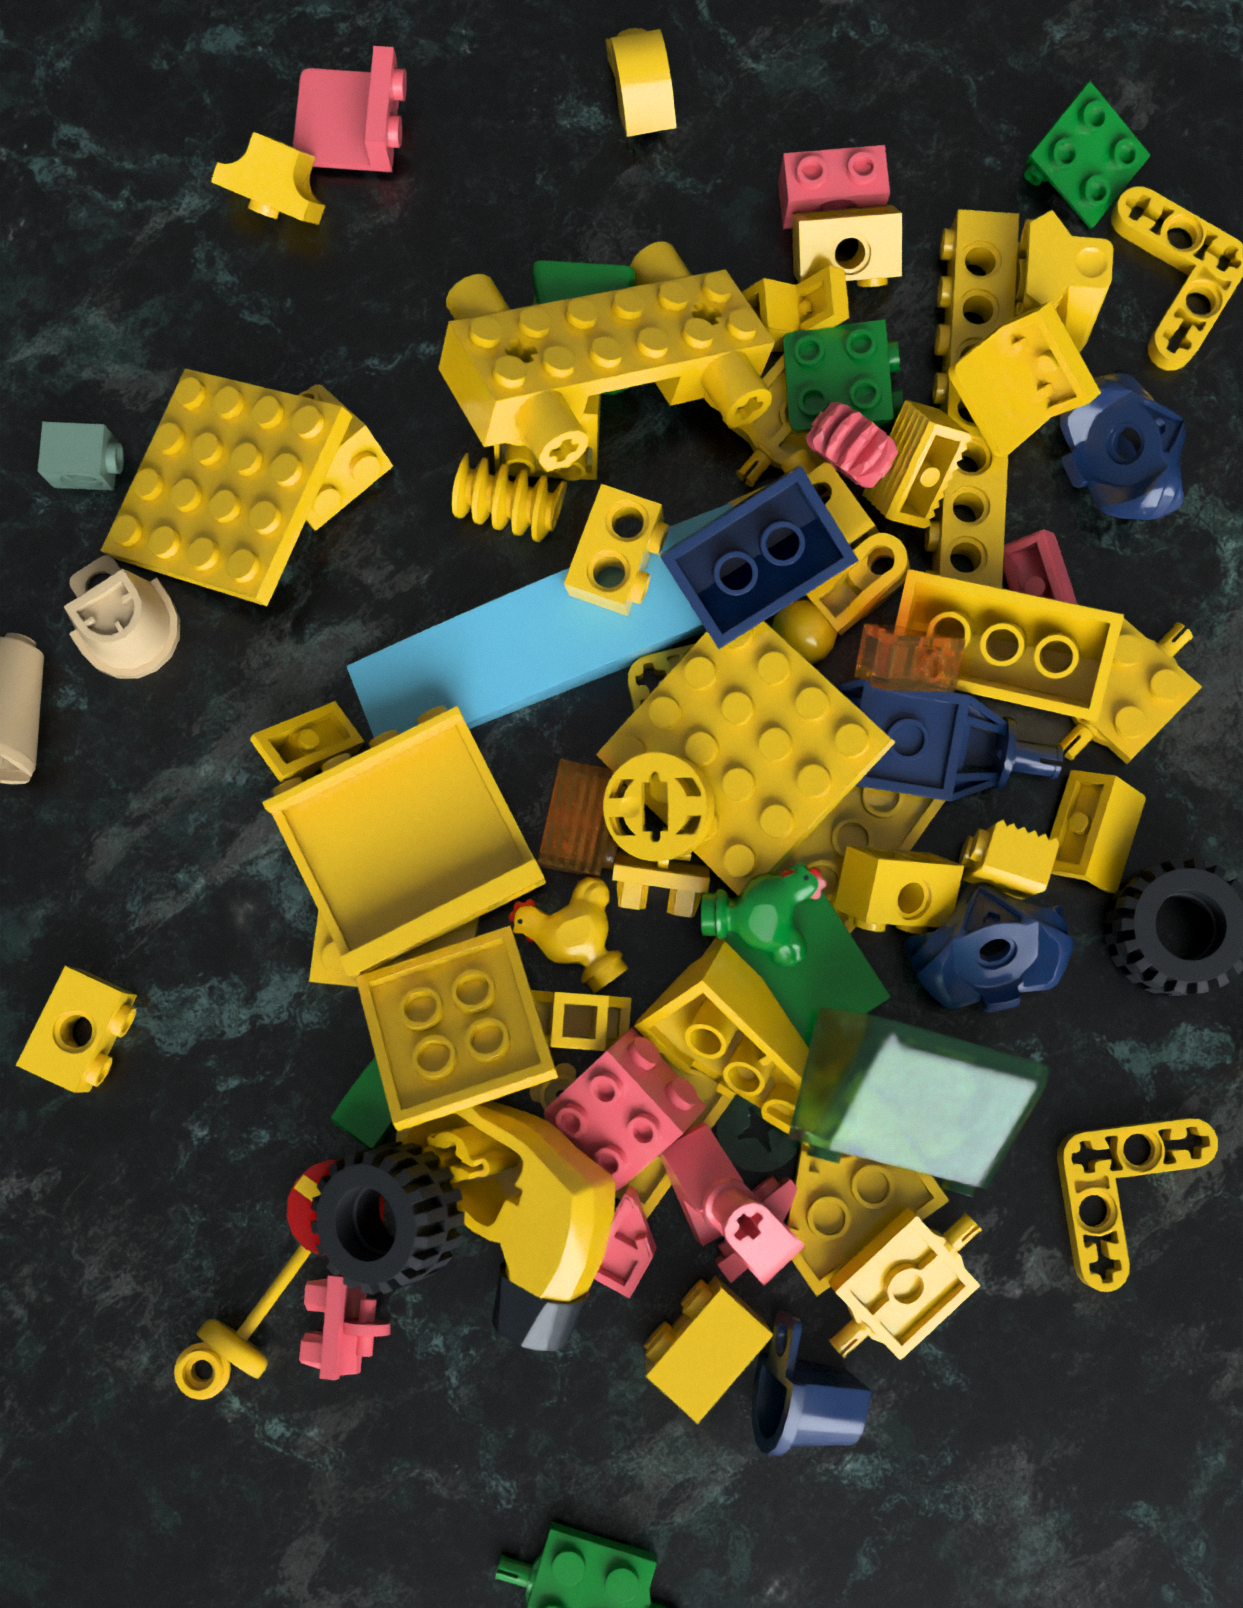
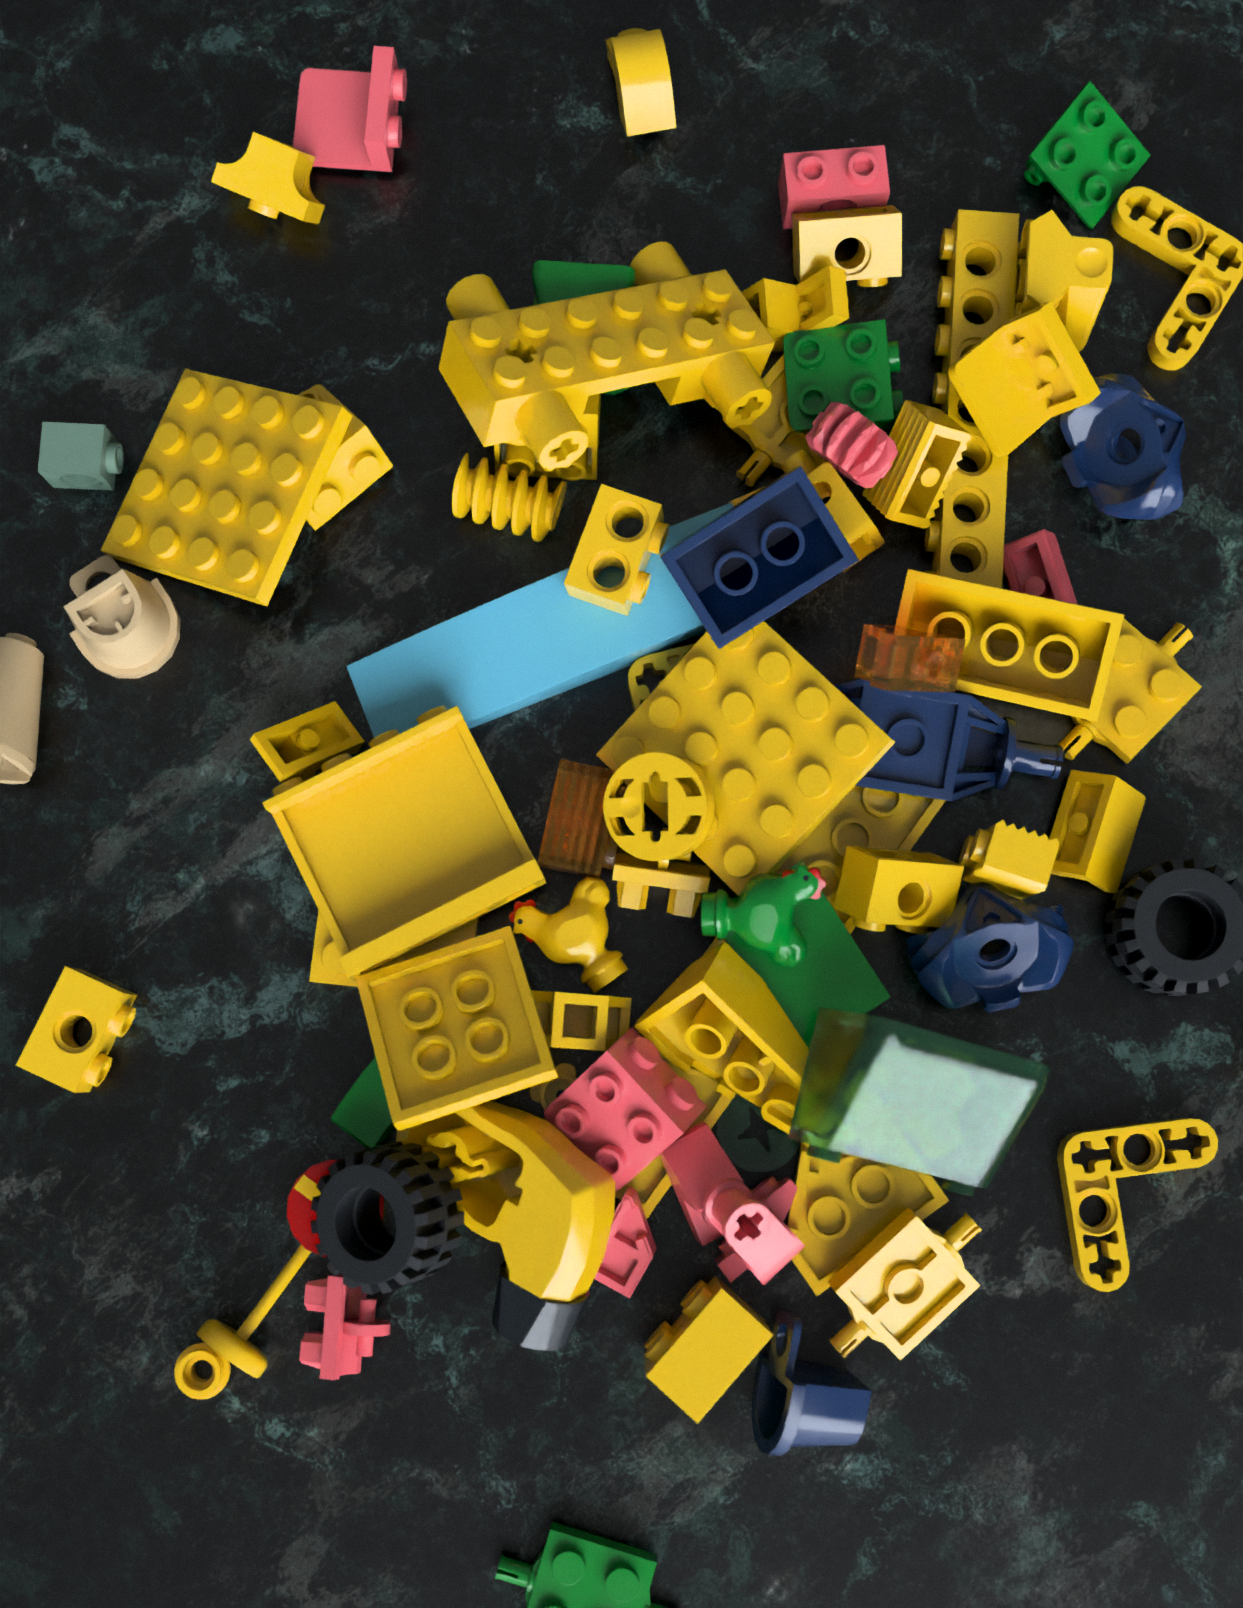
(843, 599): yellow piece -> none

